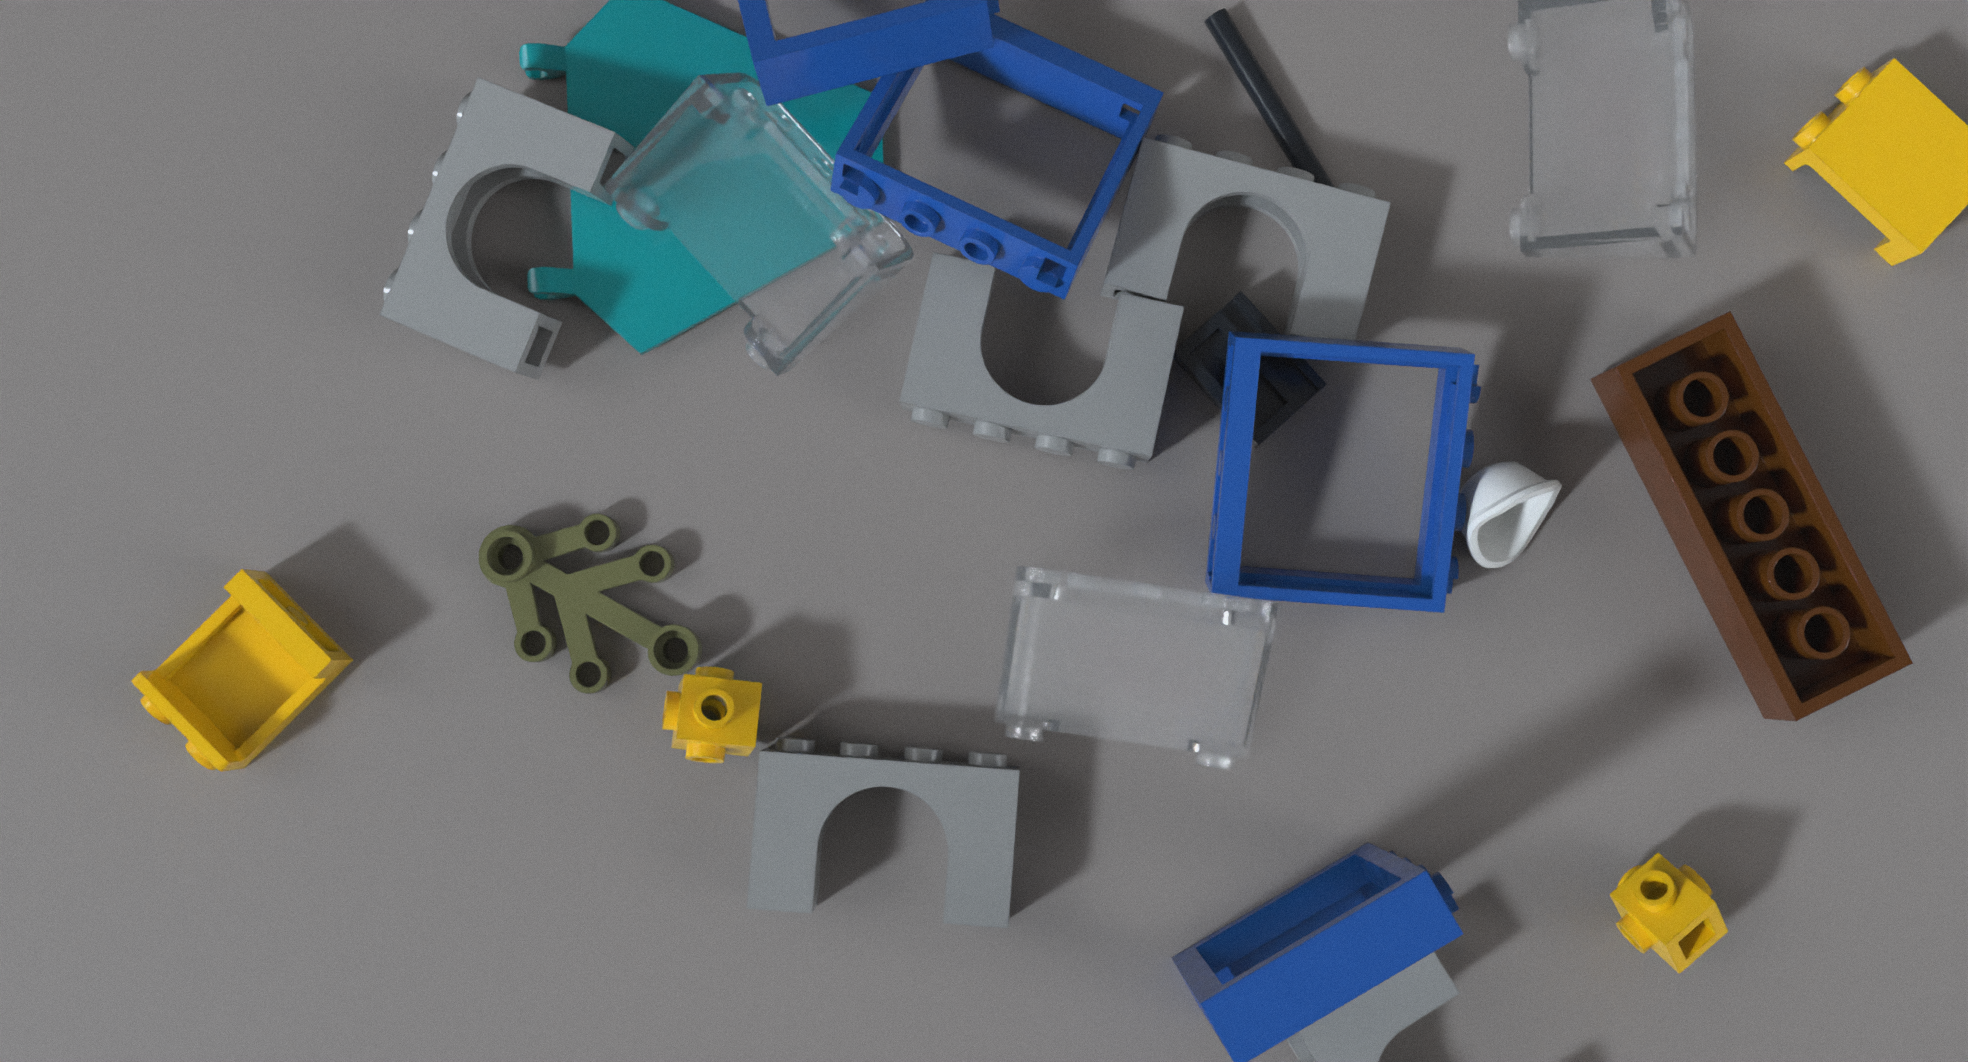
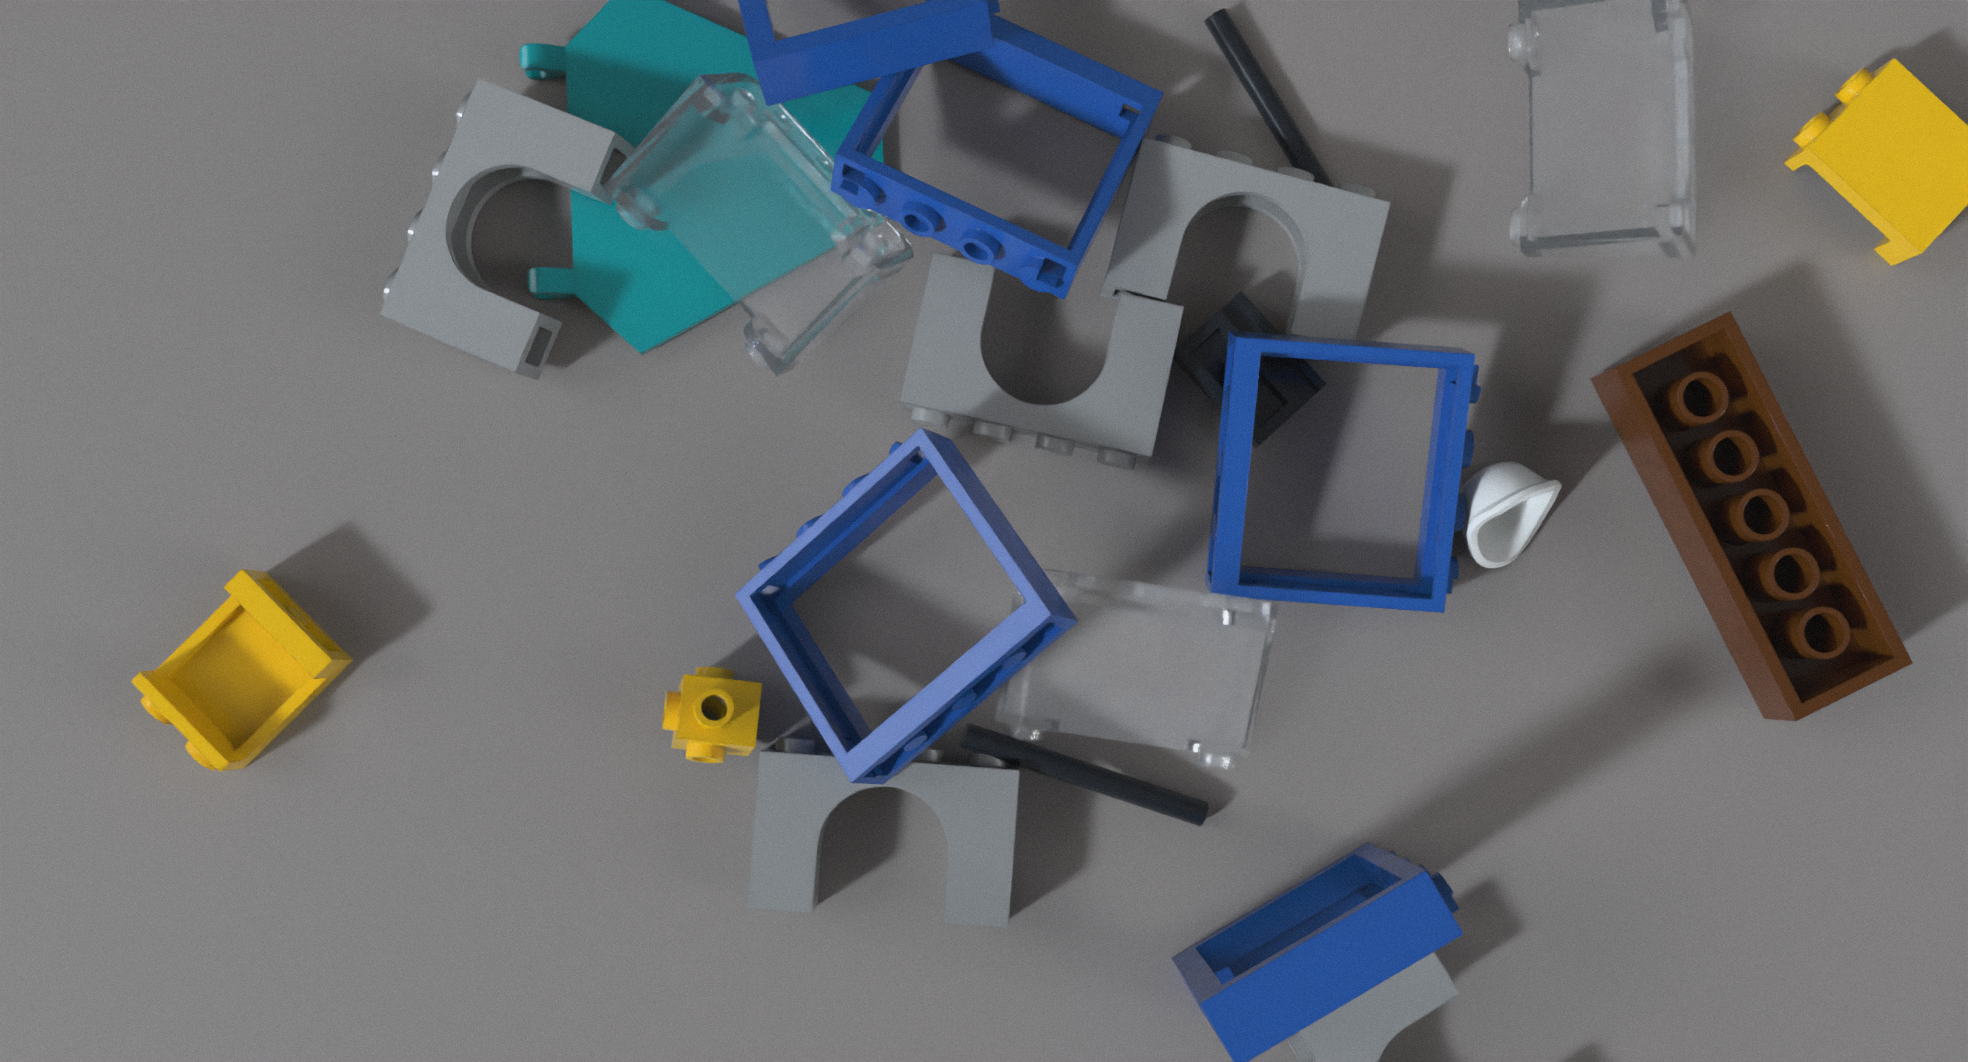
(581, 596): olive plant -> none
(972, 678): none -> blue window
(1084, 774): none -> black bar
(1668, 911): yellow brick -> none

